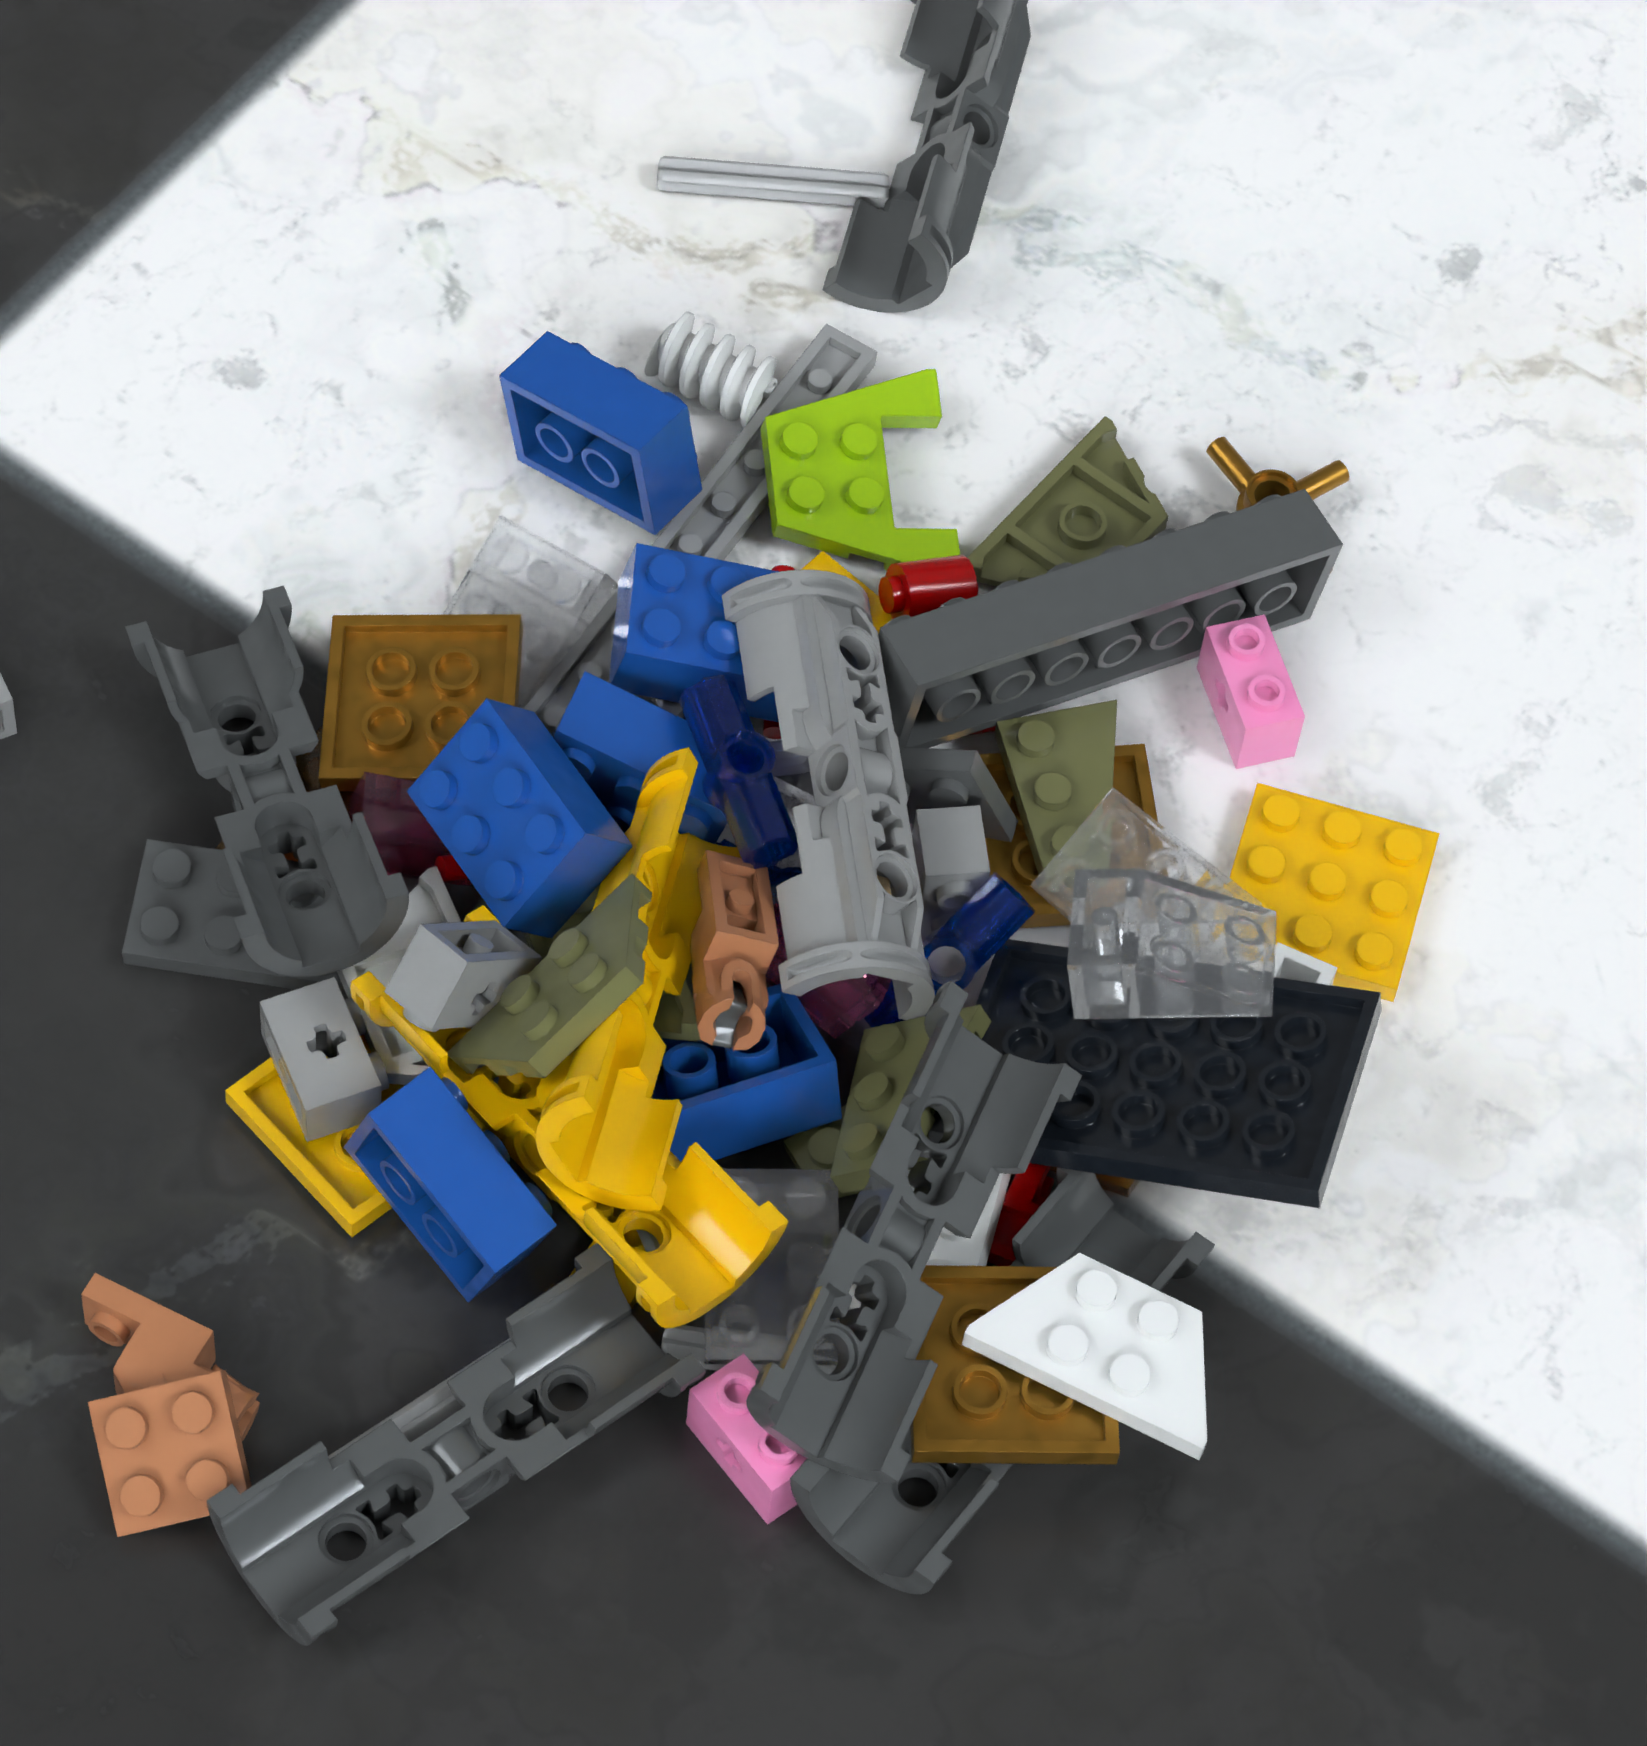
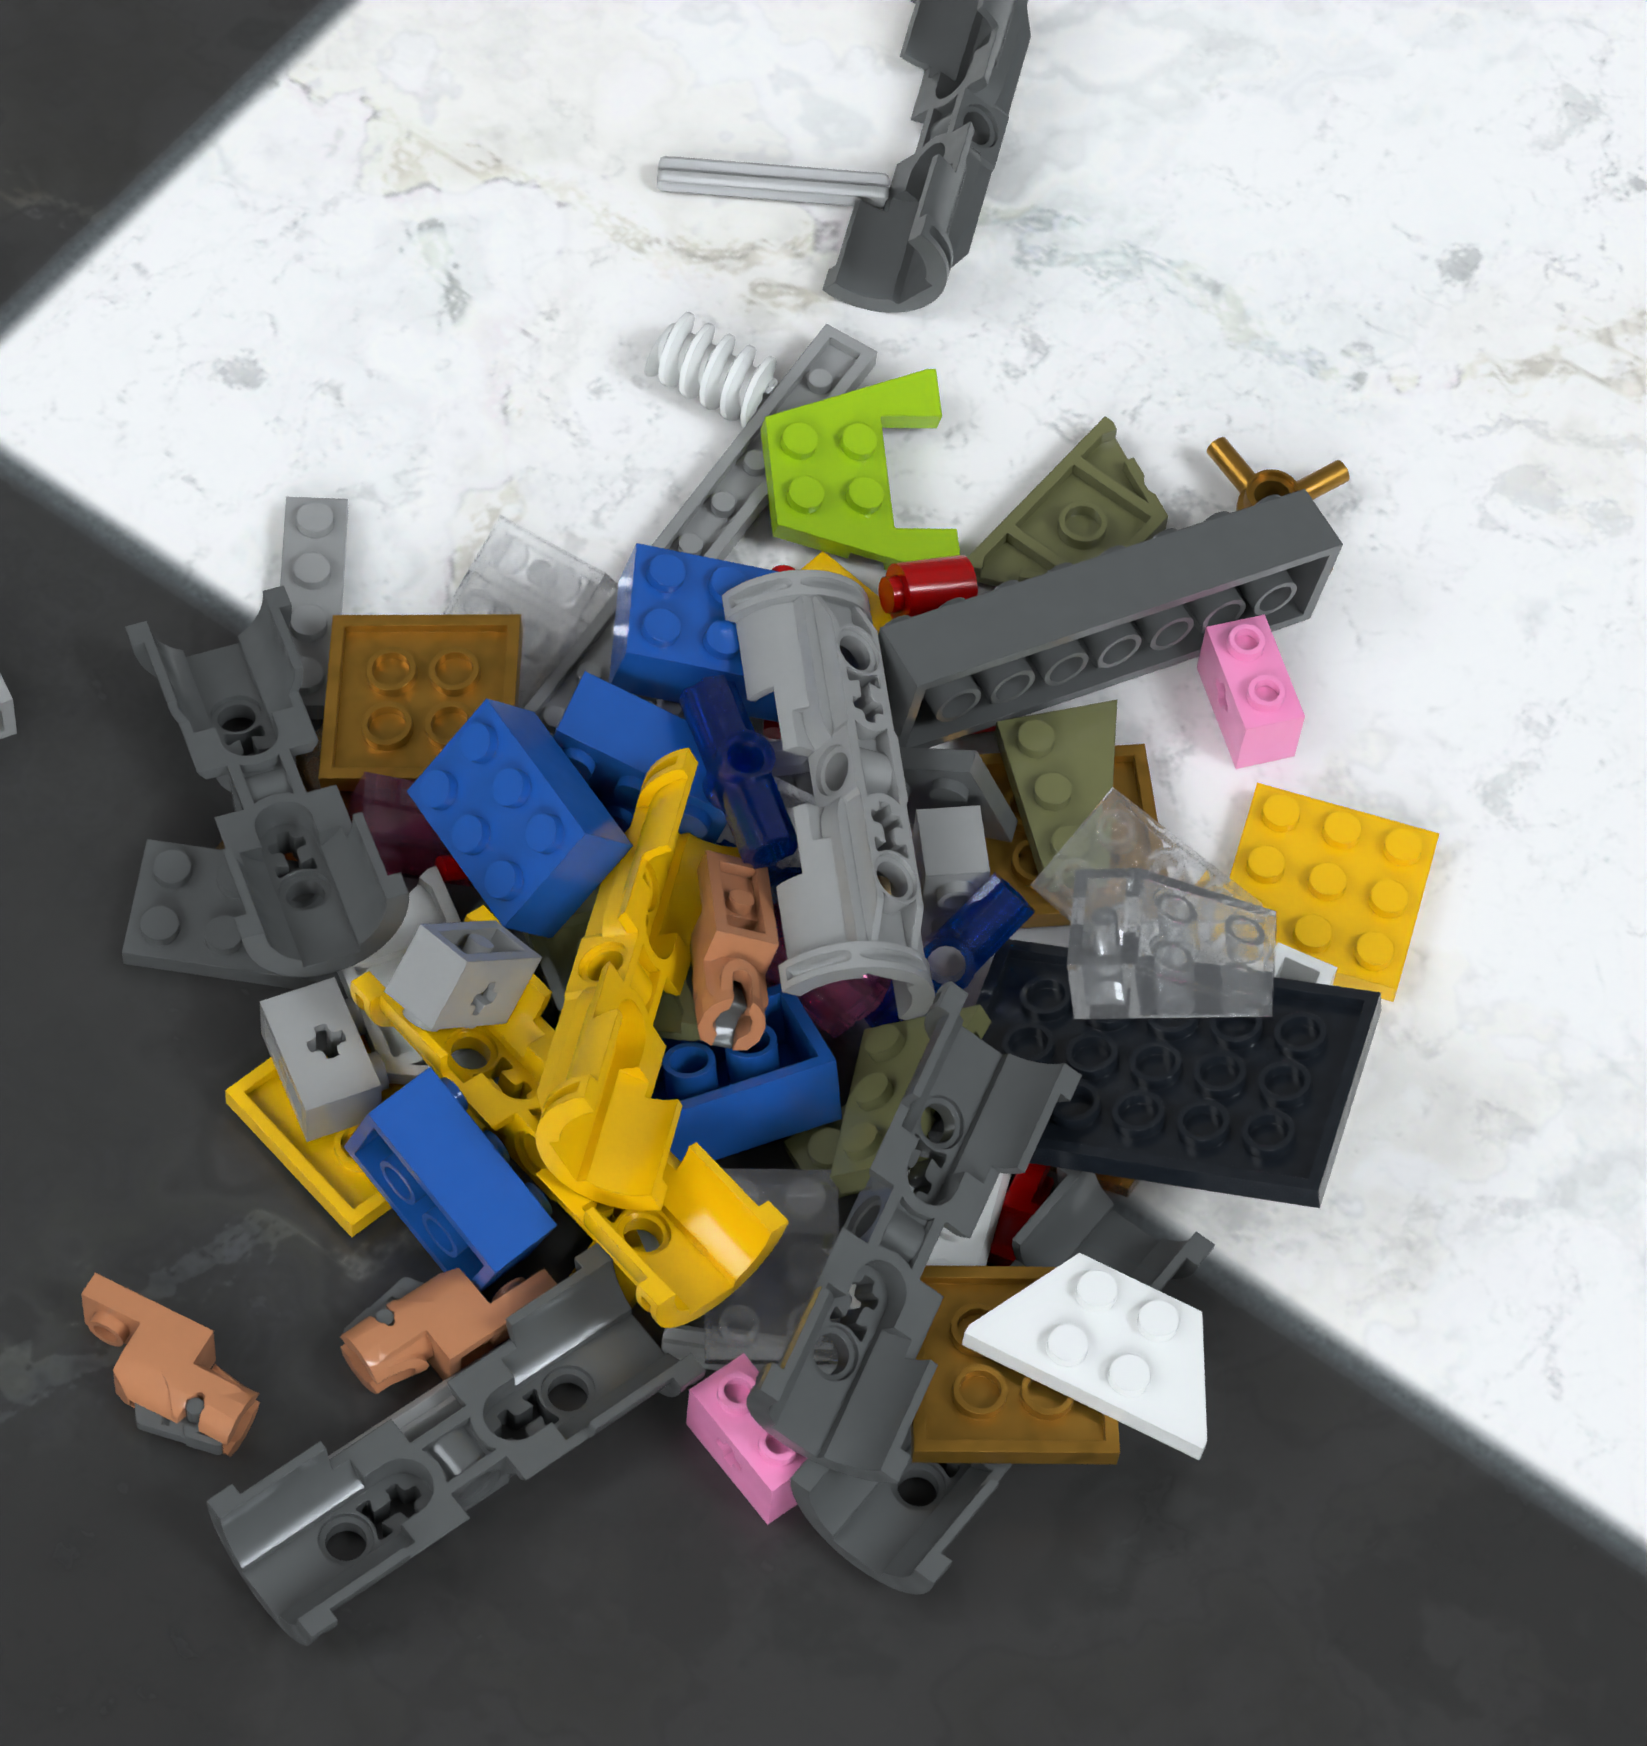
(168, 1450): nougat plate -> none
(315, 585): none -> light grey plate
(435, 1323): none -> nougat plate
(566, 994): olive wing -> none
(601, 432): blue brick -> none

